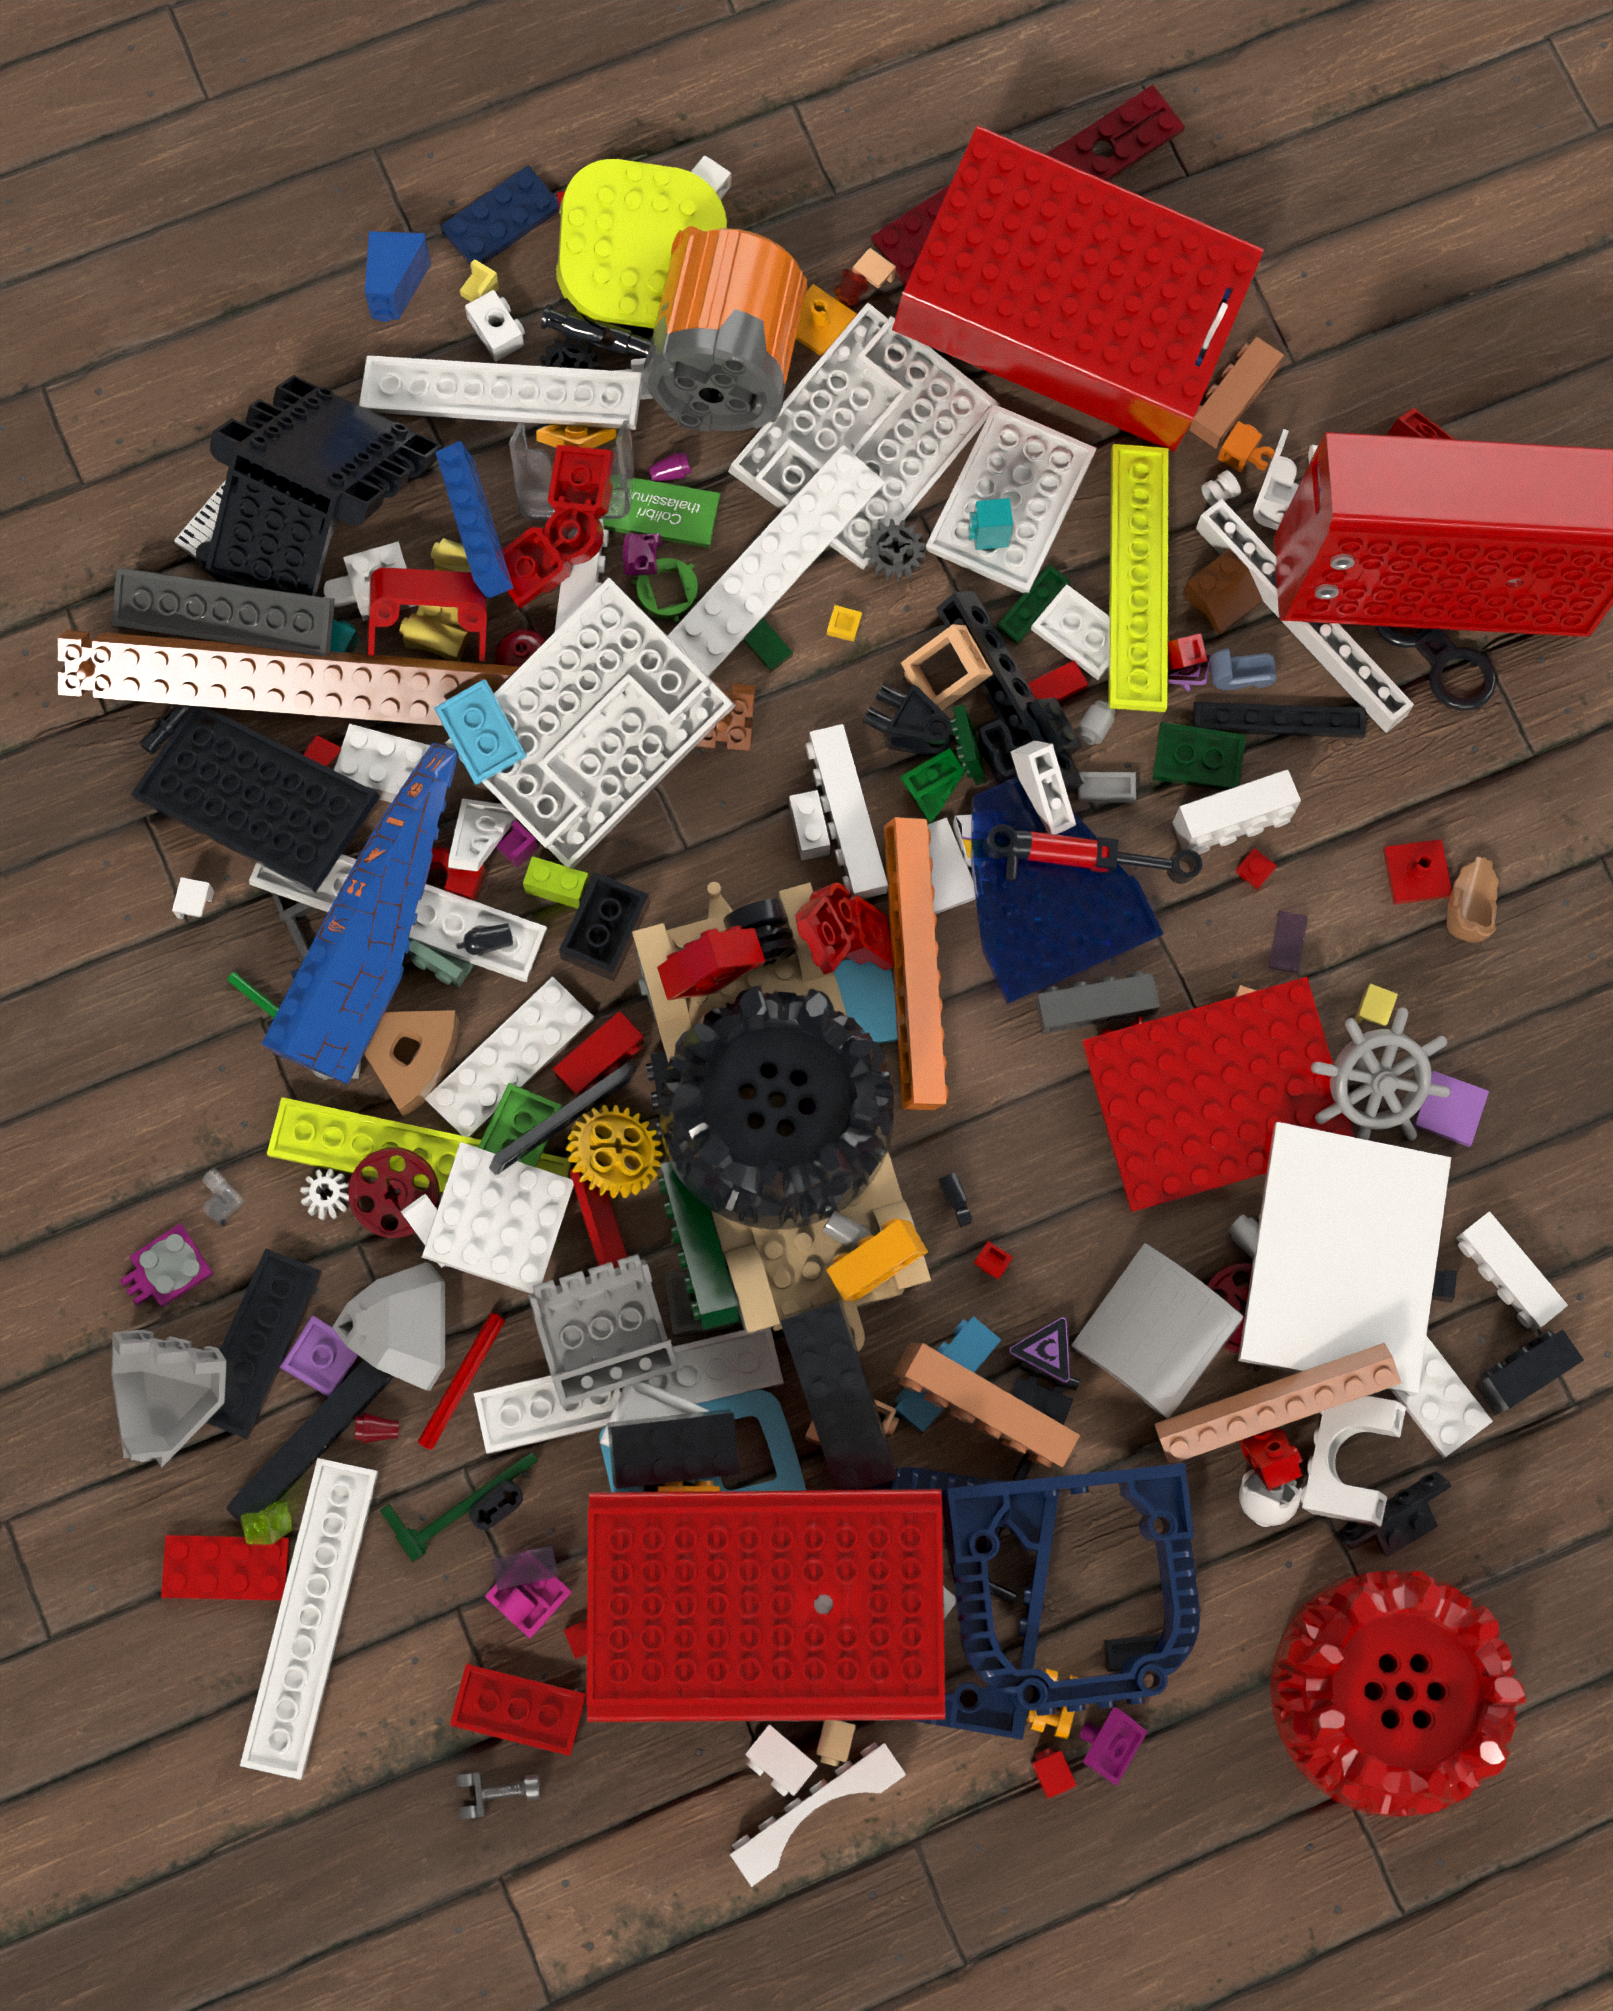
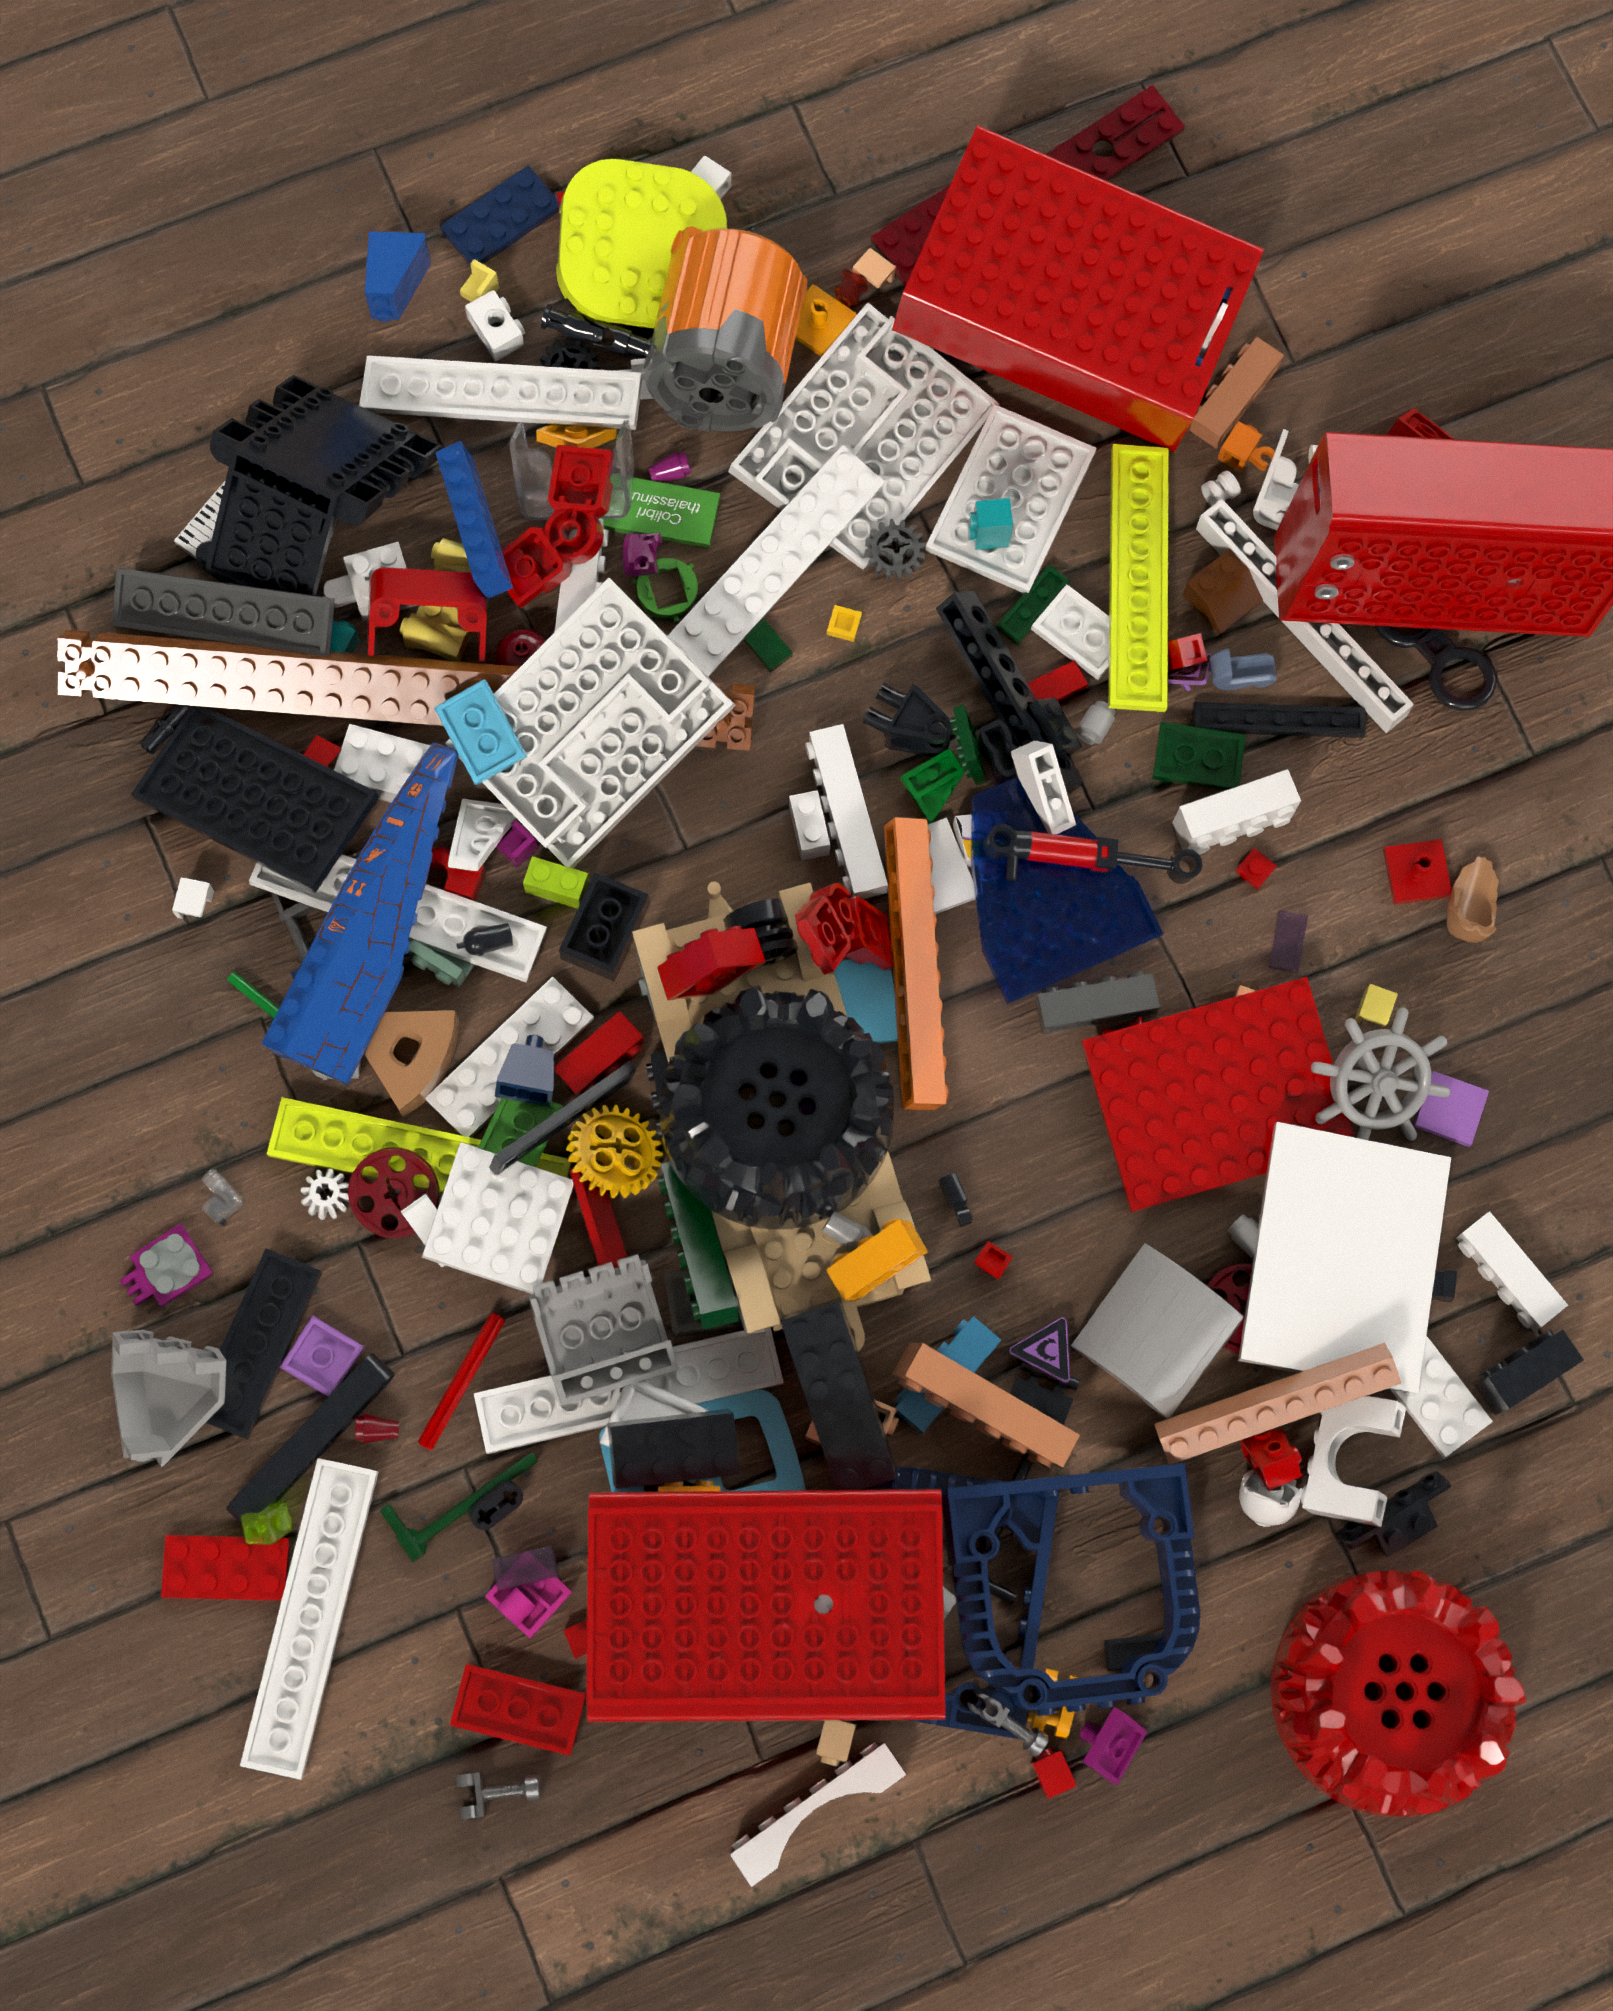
(399, 1325): light grey brick -> none
(527, 1073): none -> torso
(780, 1761): white brick -> none
(969, 655): light nougat window -> none
(992, 1711): none -> flat silver bar
(1107, 787): light grey tile -> none

